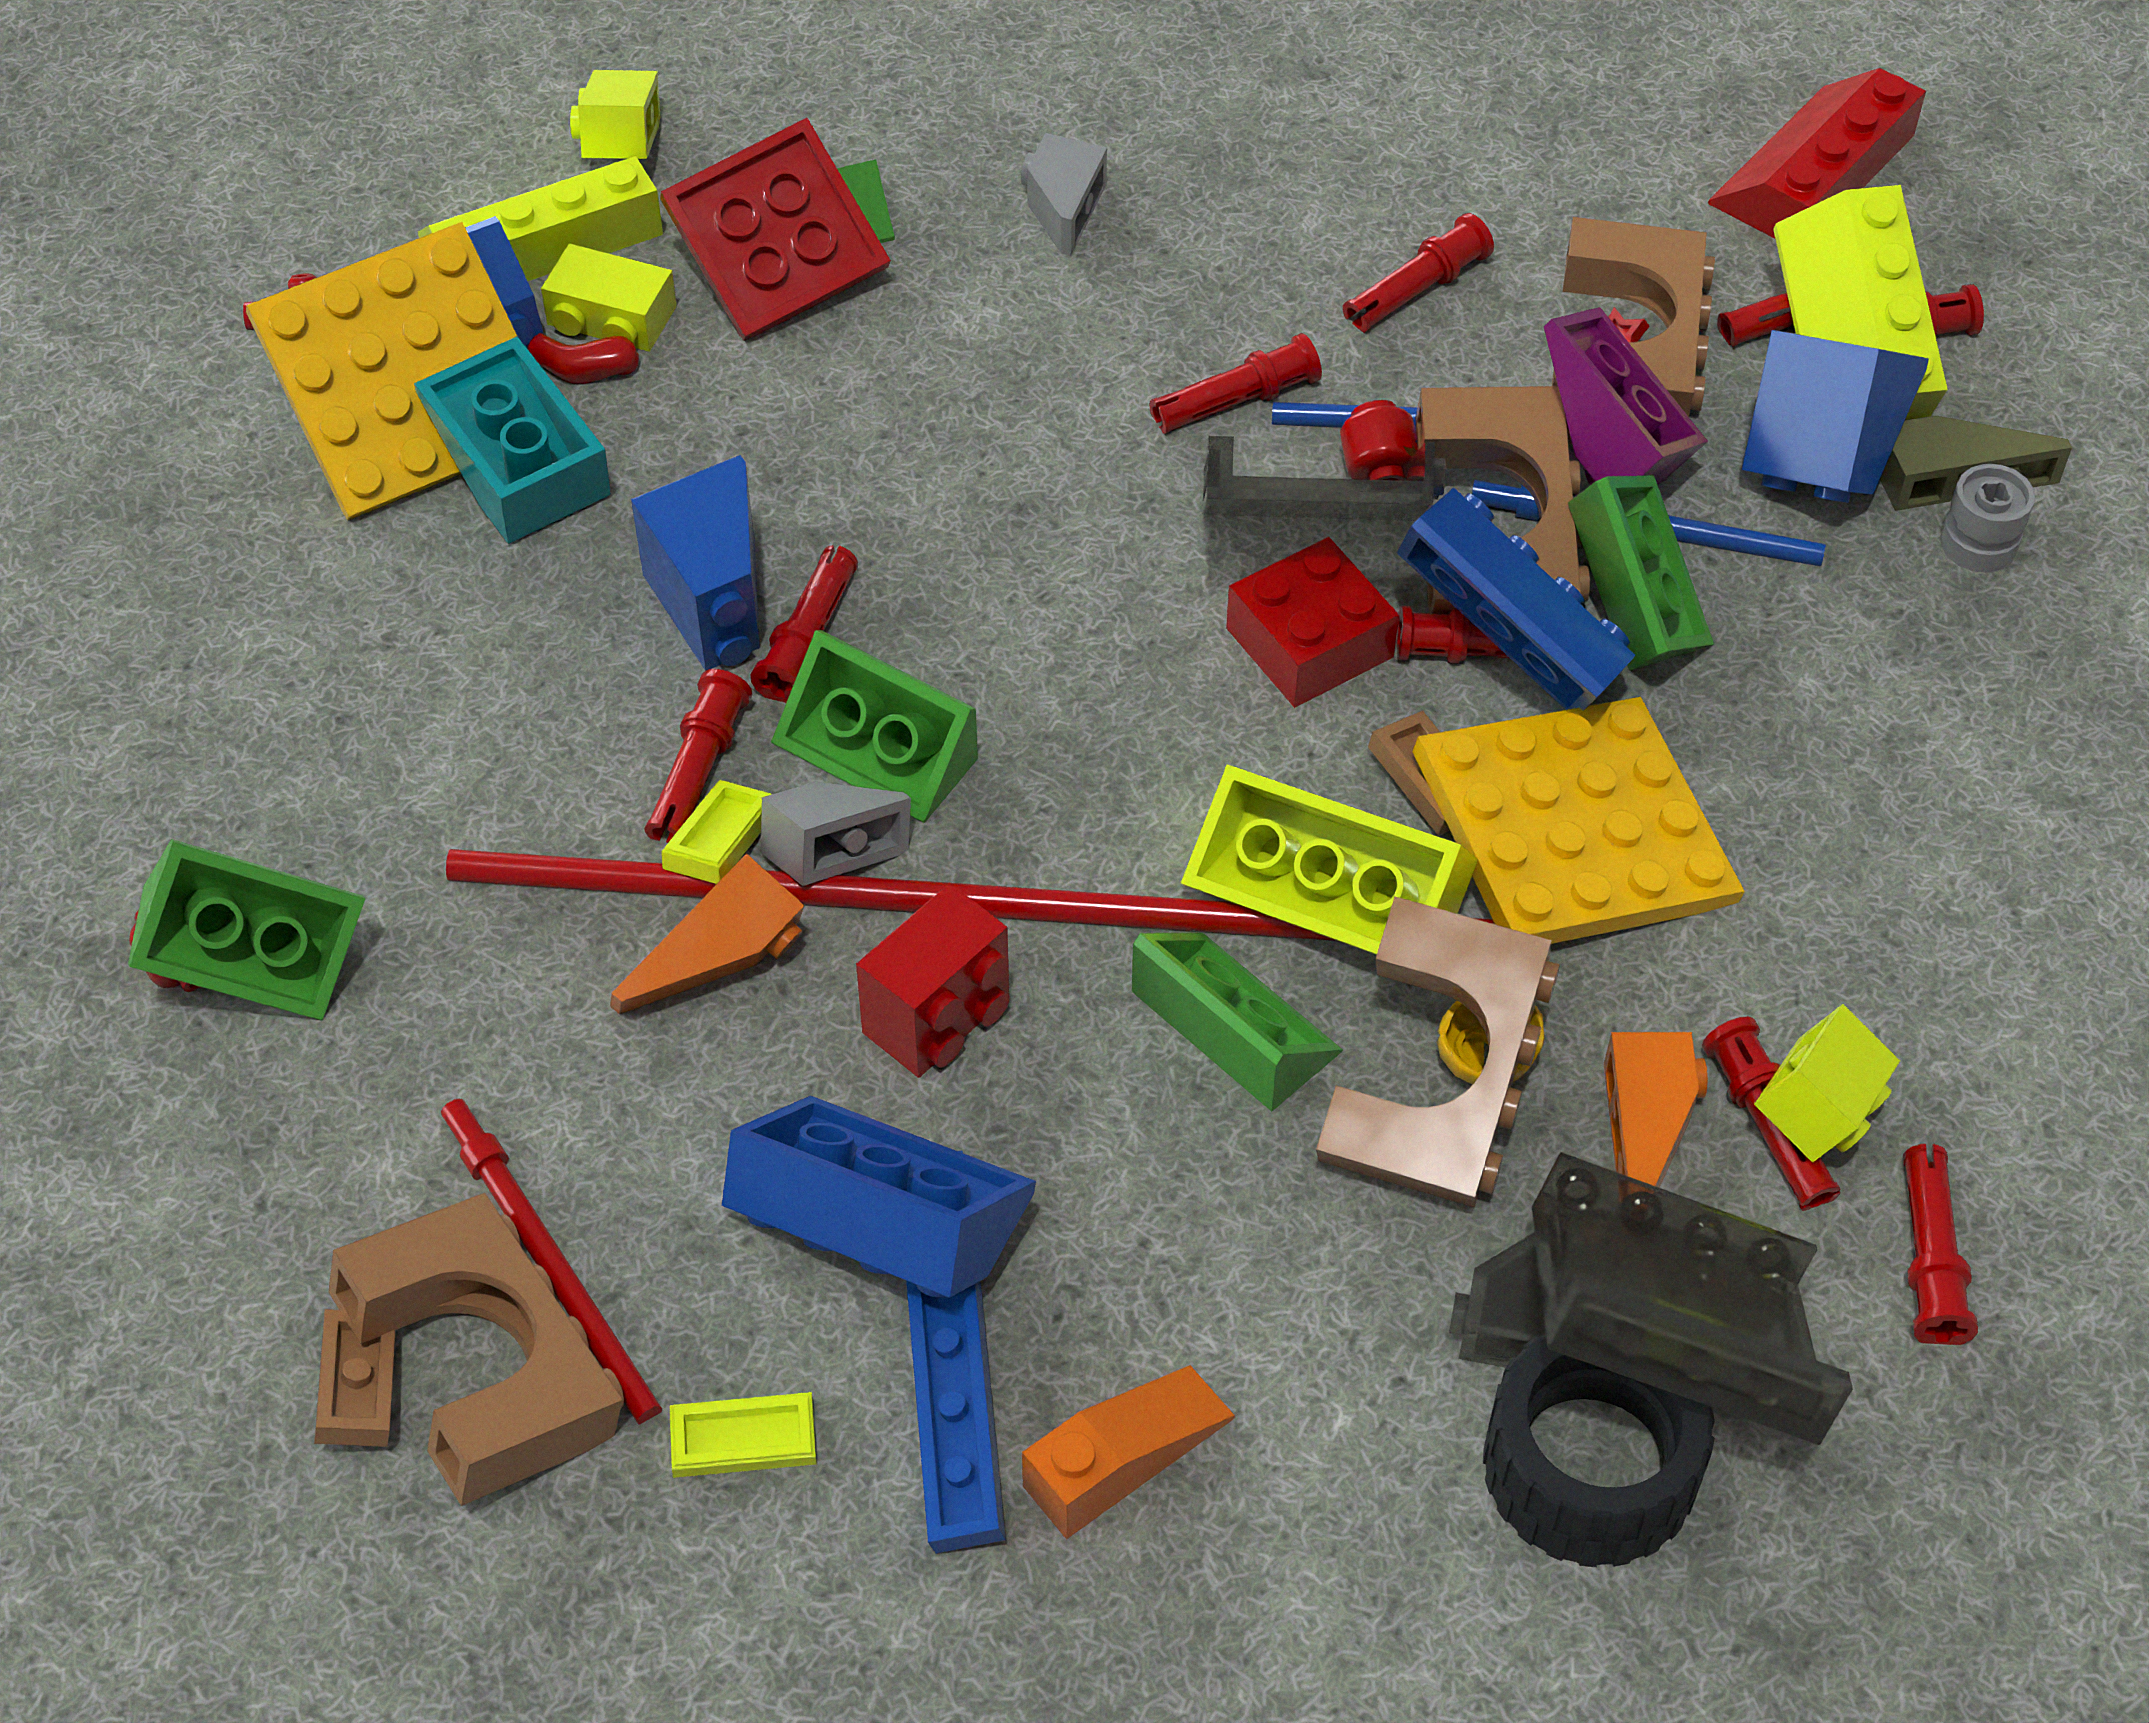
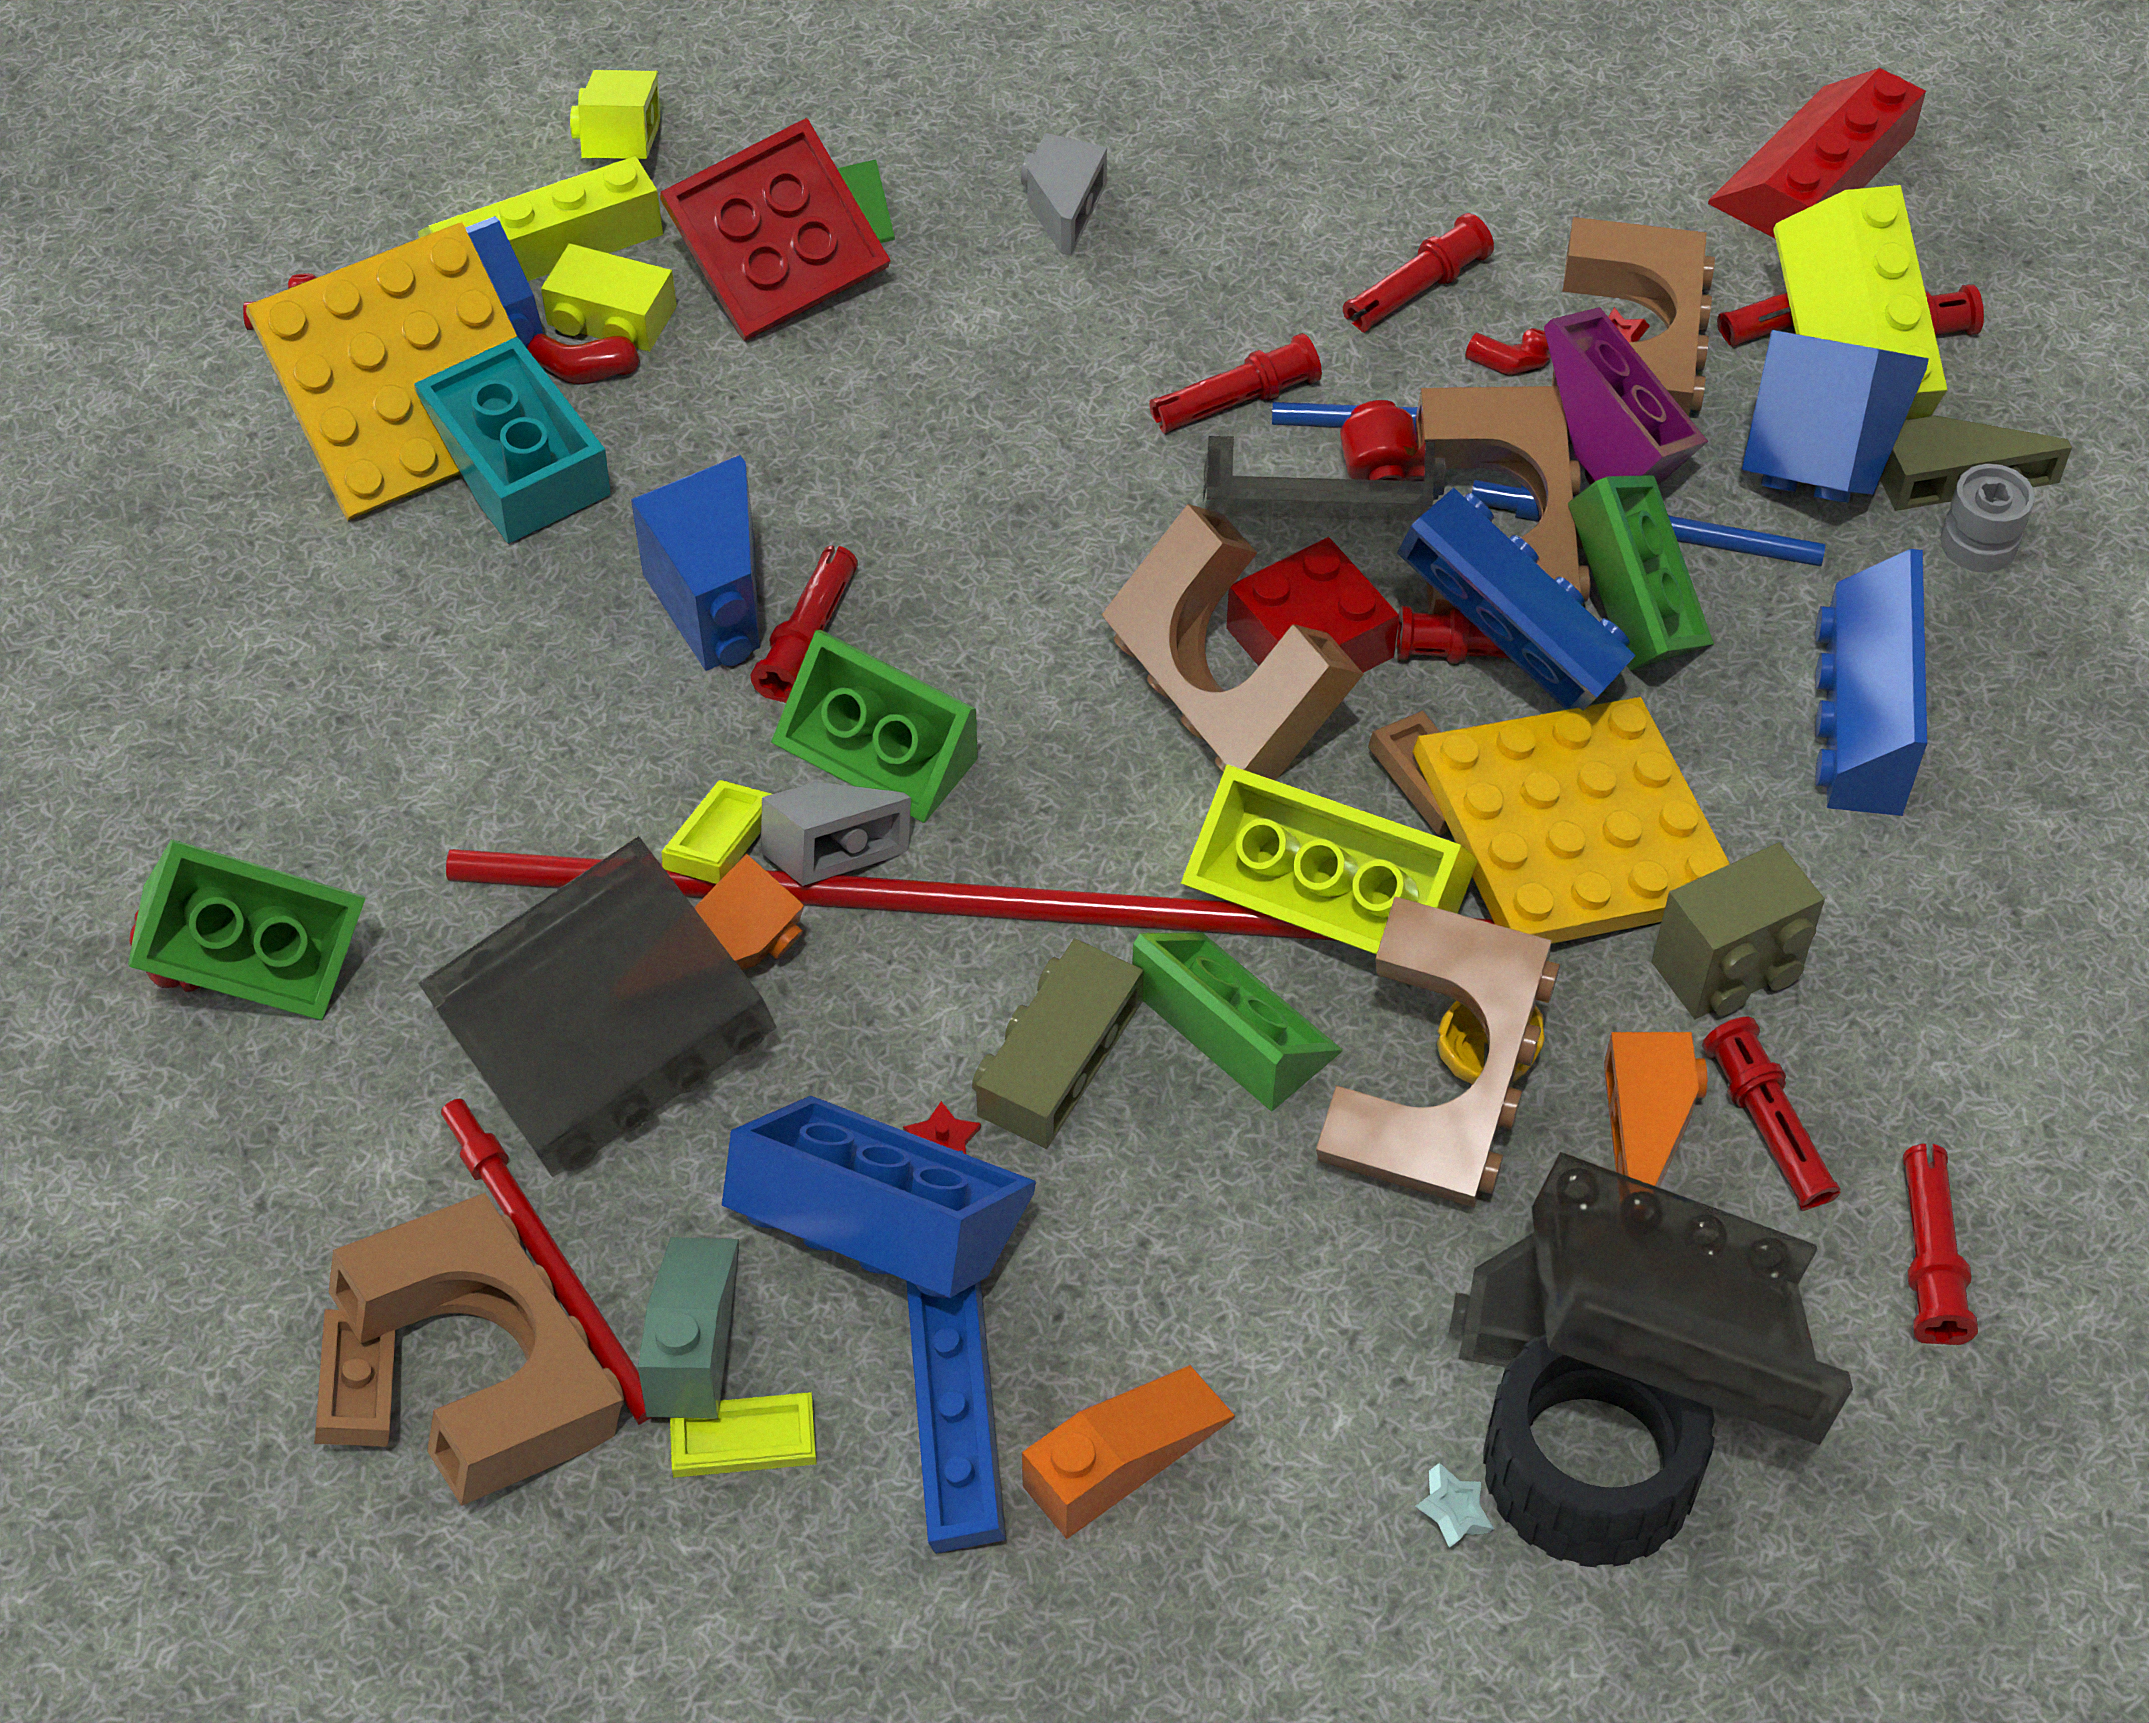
(598, 1007): none -> clear smoke panel
(688, 1328): none -> sand green slope
(705, 735): red pin -> none
(934, 981): red brick -> none
(945, 1129): none -> red piece
(1058, 1042): none -> olive brick
(1164, 624): none -> medium nougat arch
(1454, 1505): none -> light aqua piece
(1510, 358): none -> red arm
(1737, 931): none -> olive brick
(1829, 1085): neon yellow brick -> none
(1873, 687): none -> blue slope

